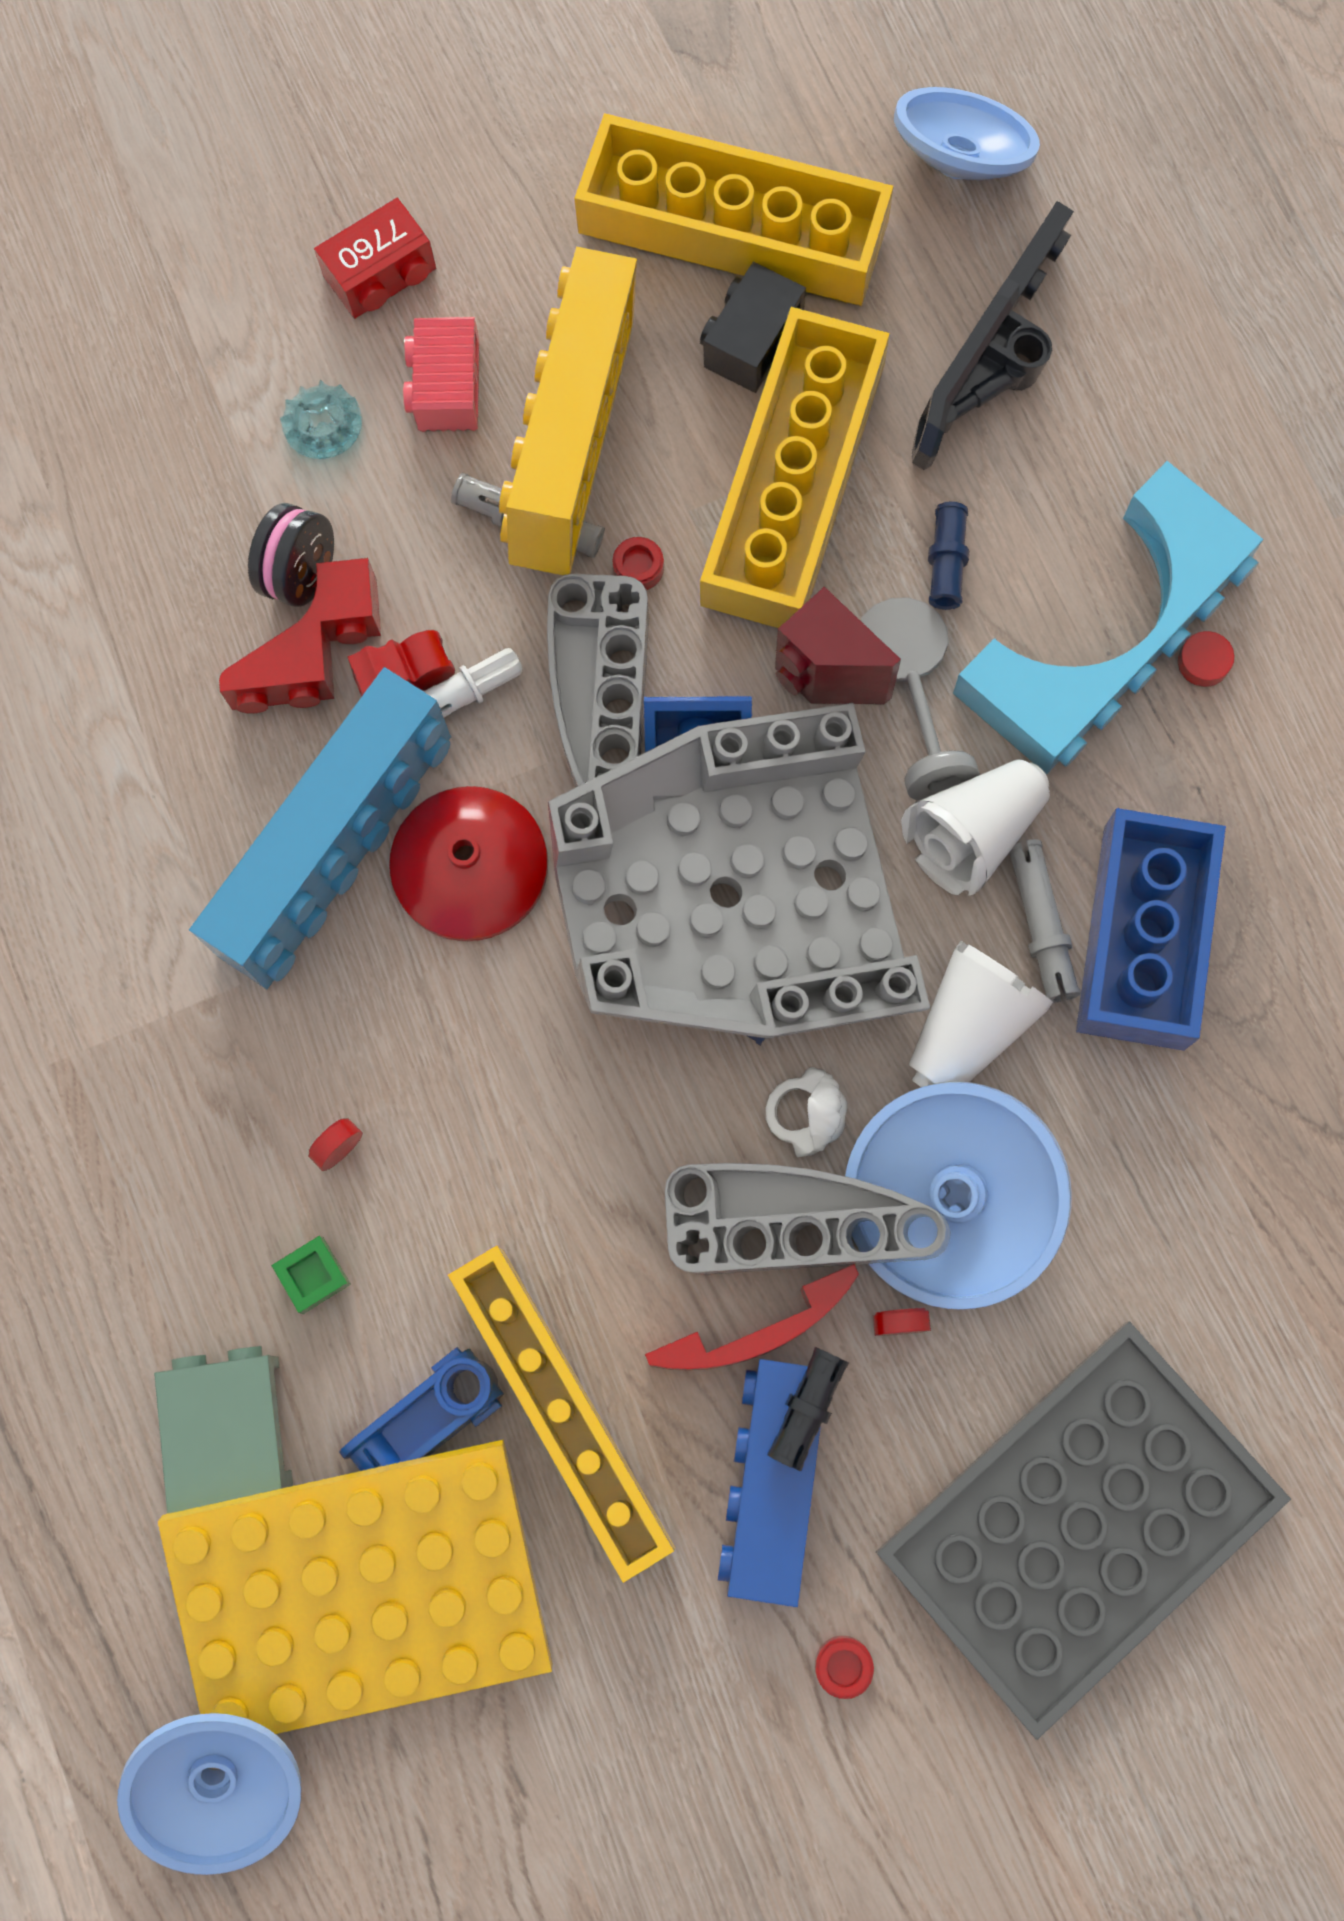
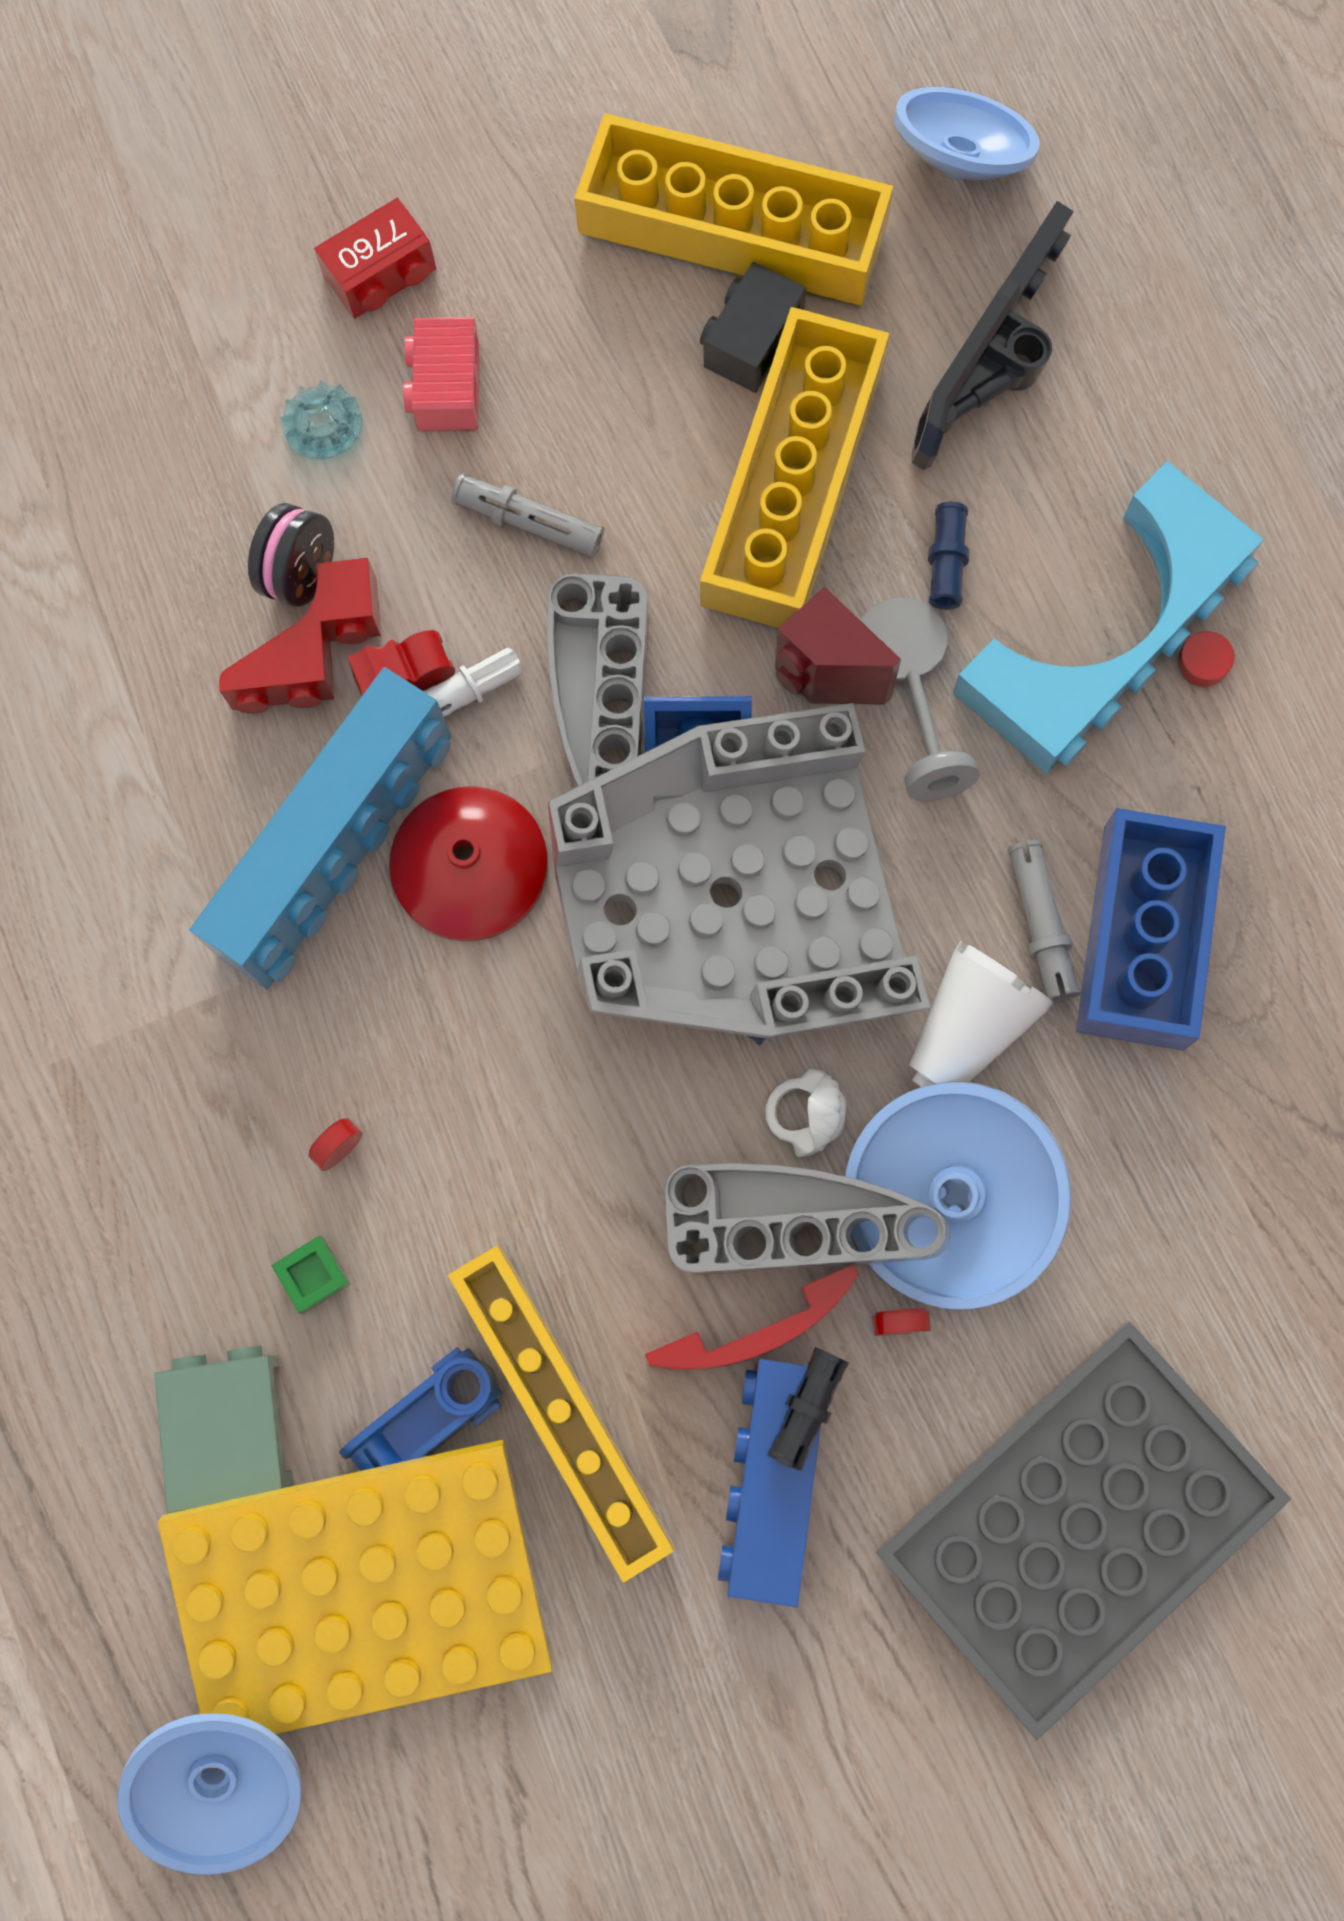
(569, 412): yellow brick -> none
(640, 560): red tile -> none
(844, 1667): red tile -> none
(975, 824): white cone -> none

